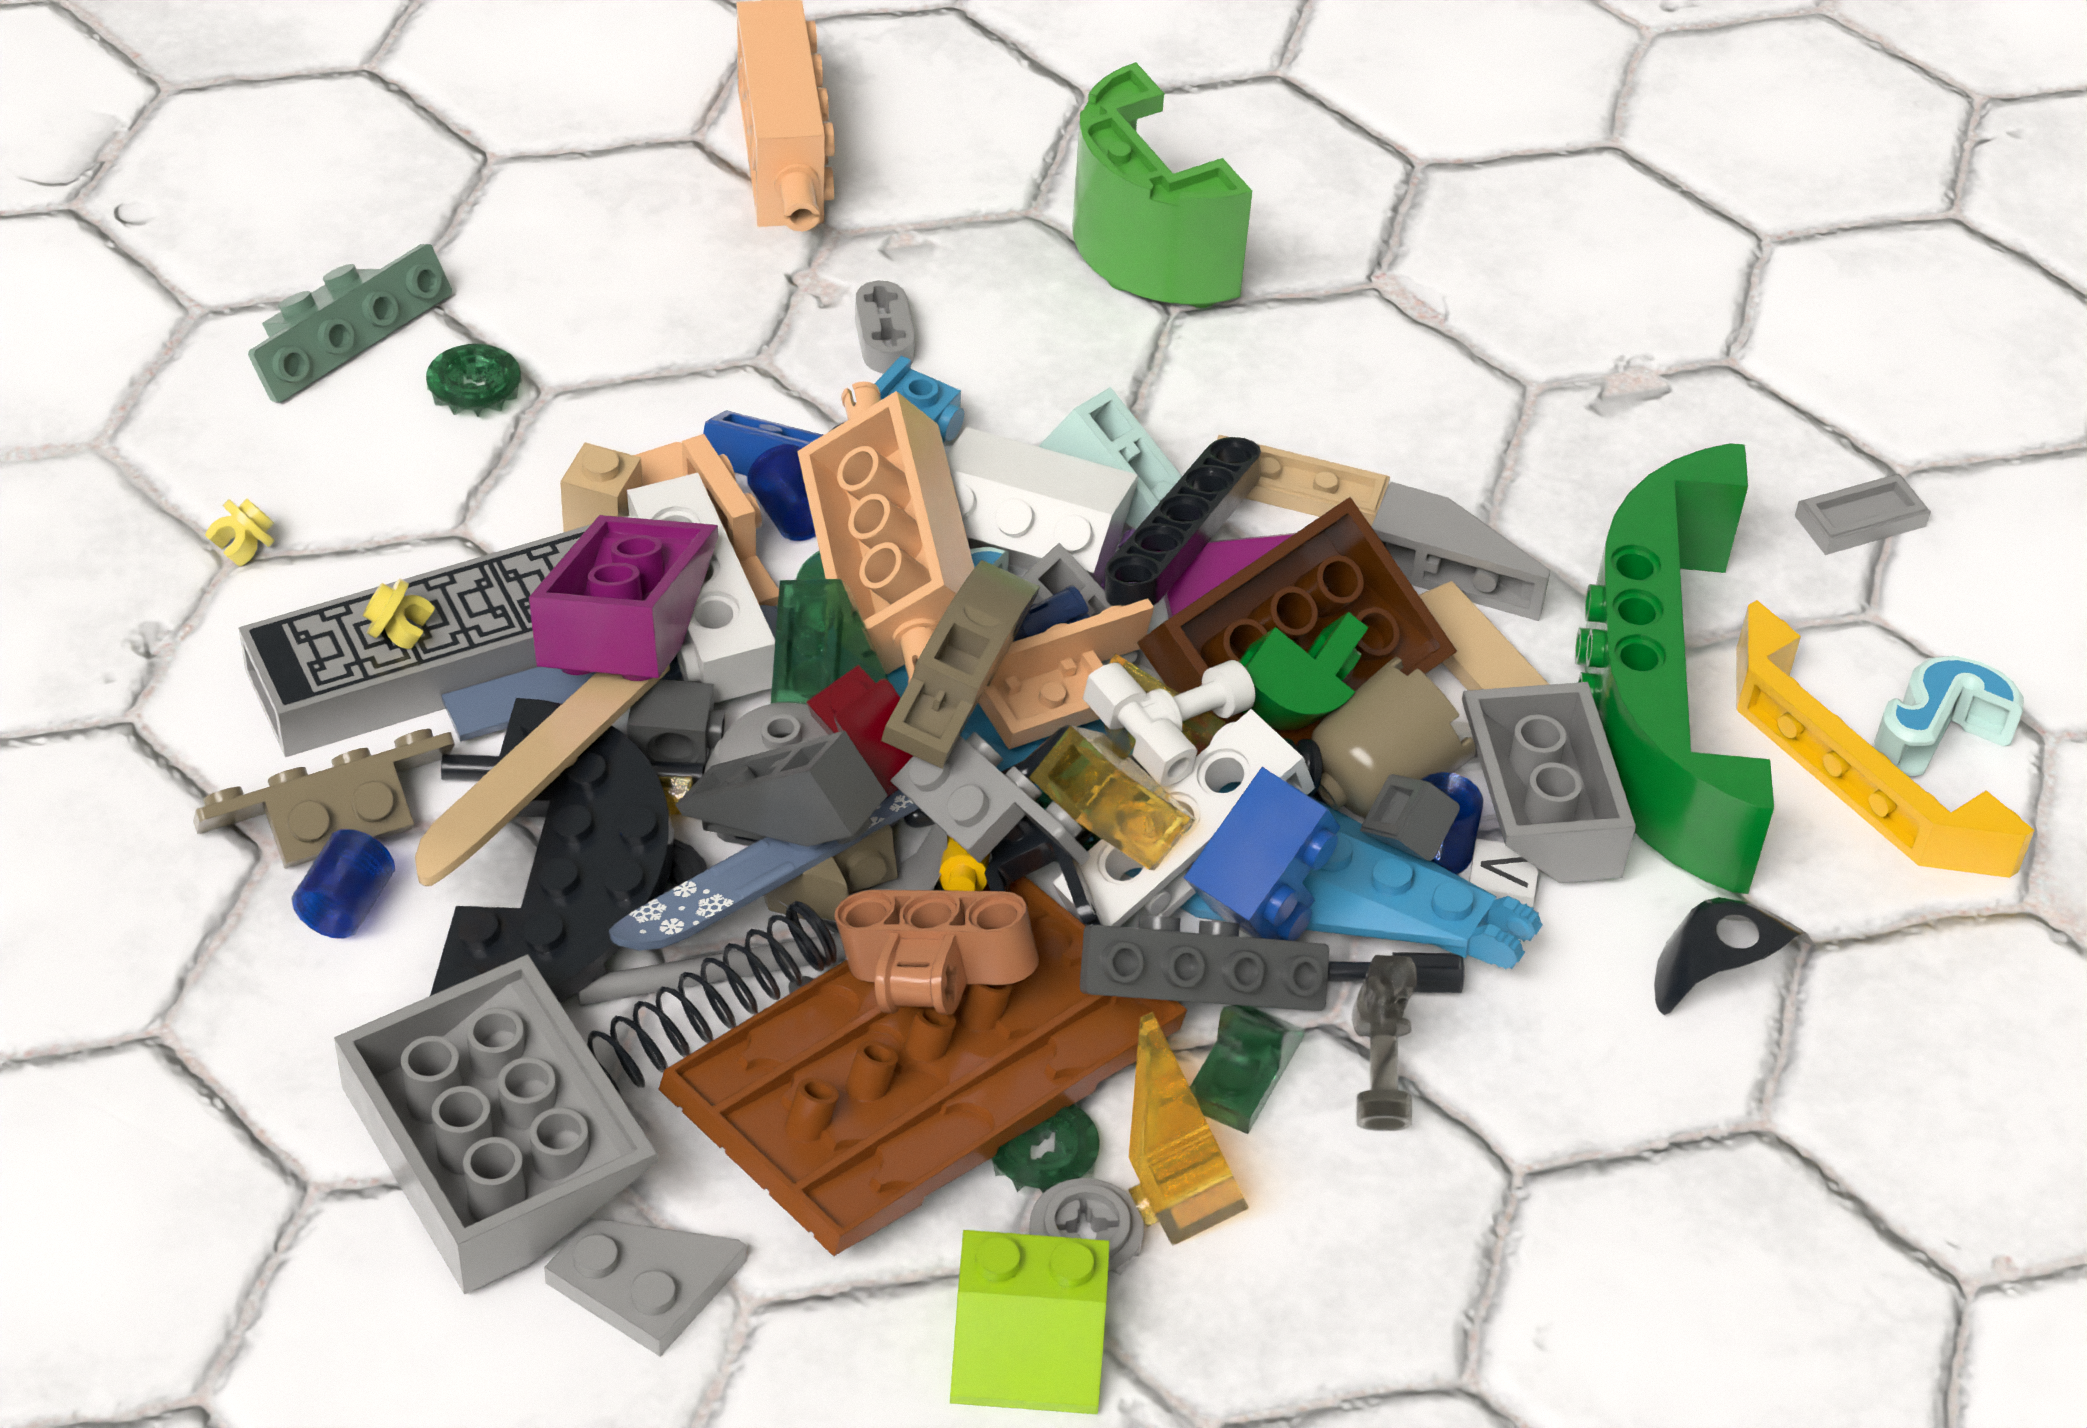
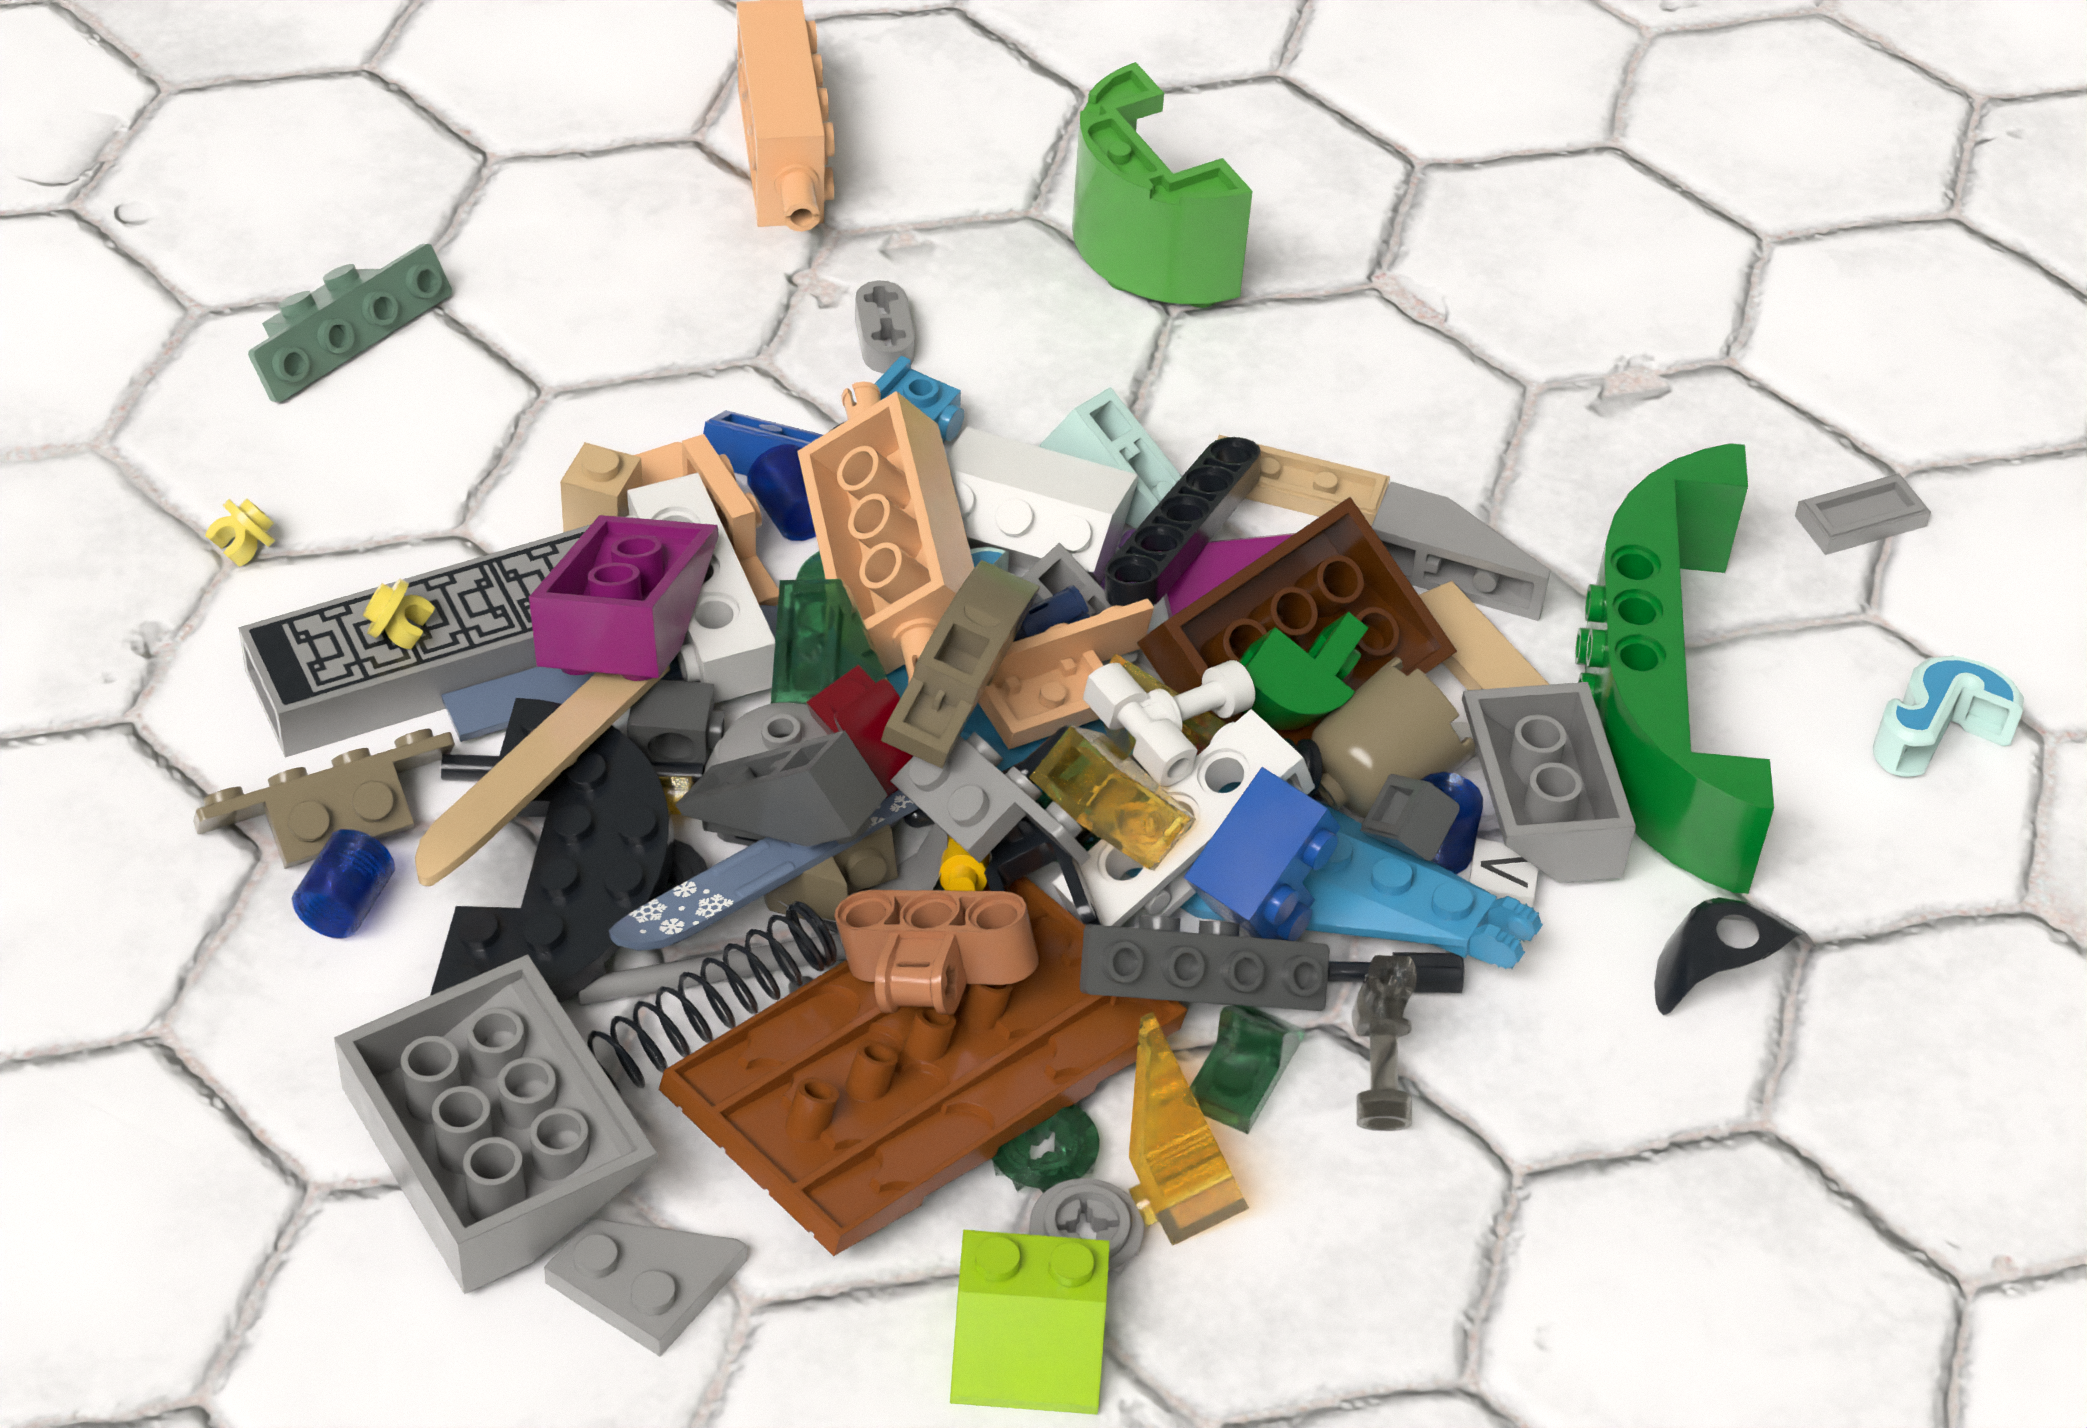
(474, 362): clear green gear -> none
(1972, 839): yellow slope -> none

